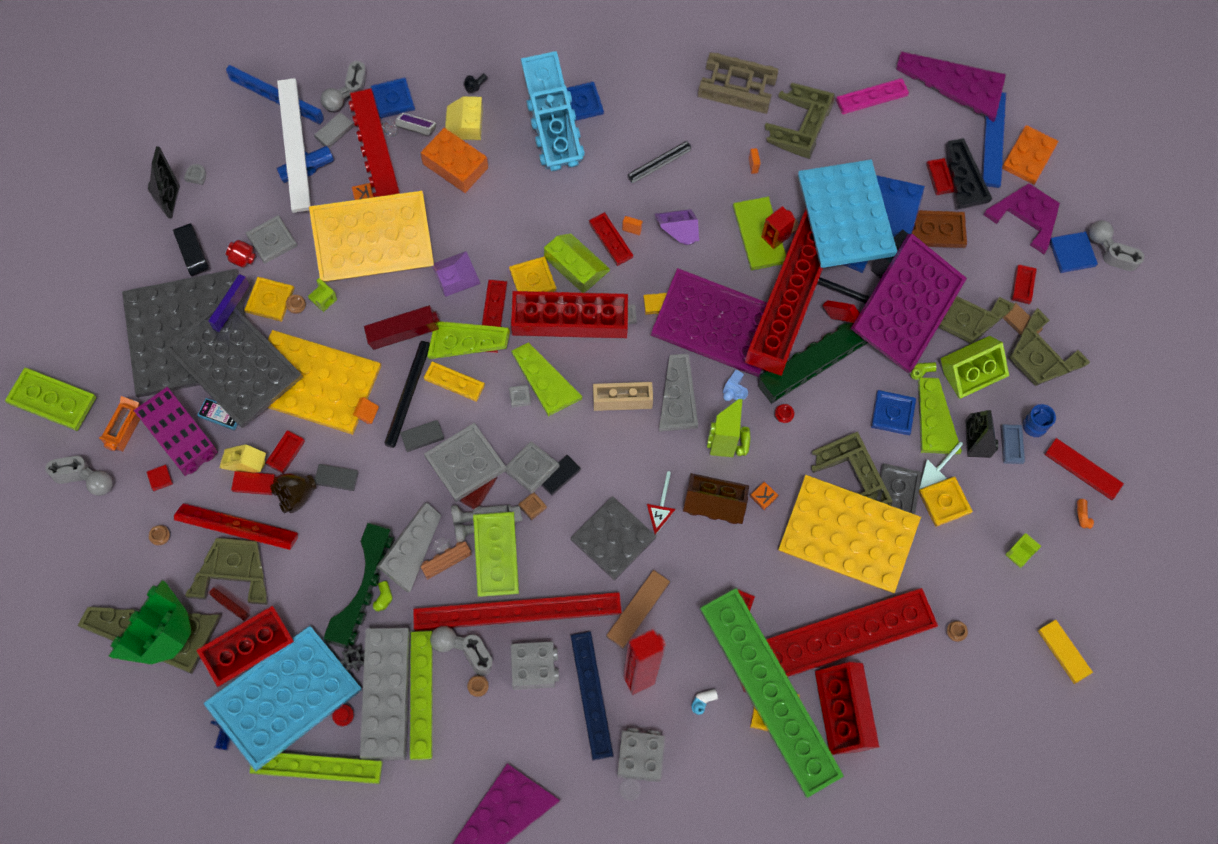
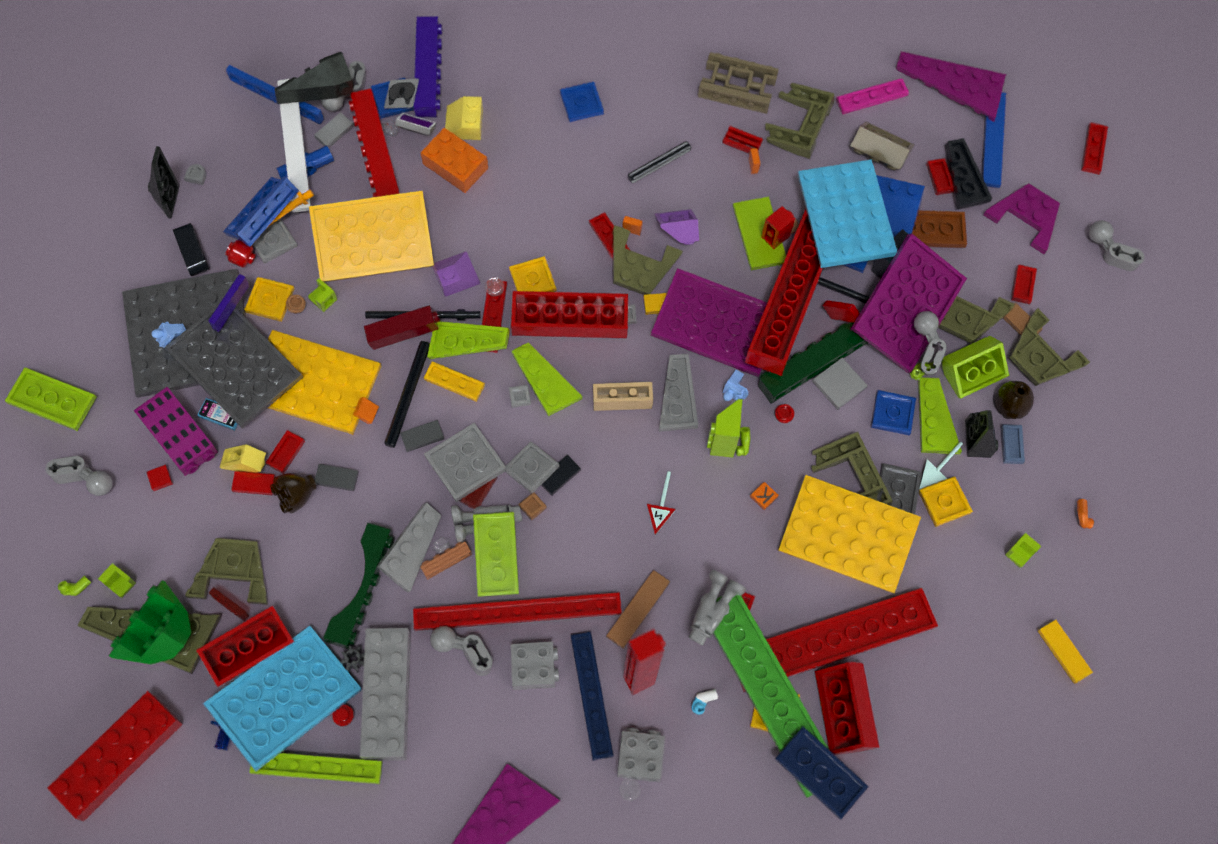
(73, 589): none -> lime arm
(114, 756): none -> red brick
(117, 580): none -> lime panel
(121, 425): orange window -> none
(159, 535): medium nougat plate -> none
(167, 332): none -> light blue piece
(236, 526): red tile -> none
(260, 213): none -> blue fence
(303, 197): none -> light orange sword
(324, 81): none -> pearl dark grey wedge
(362, 191): orange tile -> none
(385, 597): lime arm -> none
(401, 93): none -> sticker
(421, 696): lime plate -> none
(426, 66): none -> dark purple brick
(460, 314): none -> black bar
(472, 84): black plate -> none
(478, 686): medium nougat plate -> none
(494, 286): none -> clear plate
(551, 112): medium azure wedge -> none
(575, 261): lime slope -> none
(613, 538): flat silver plate -> none
(636, 270): none -> olive wing
(711, 612): none -> light grey piece
(716, 499): reddish brown slope -> none
(743, 138): none -> red tile
(821, 773): none -> dark blue tile
(840, 383): none -> light grey tile
(882, 146): none -> dark tan slope
(926, 324): none -> light grey beam
(957, 631): medium nougat plate -> none
(1014, 399): none -> dark brown piece
(1030, 154): orange plate -> none
(1039, 420): blue wheel -> none
(1073, 252): blue tile -> none
(1084, 469): red tile -> none
(1094, 148): none -> red tile

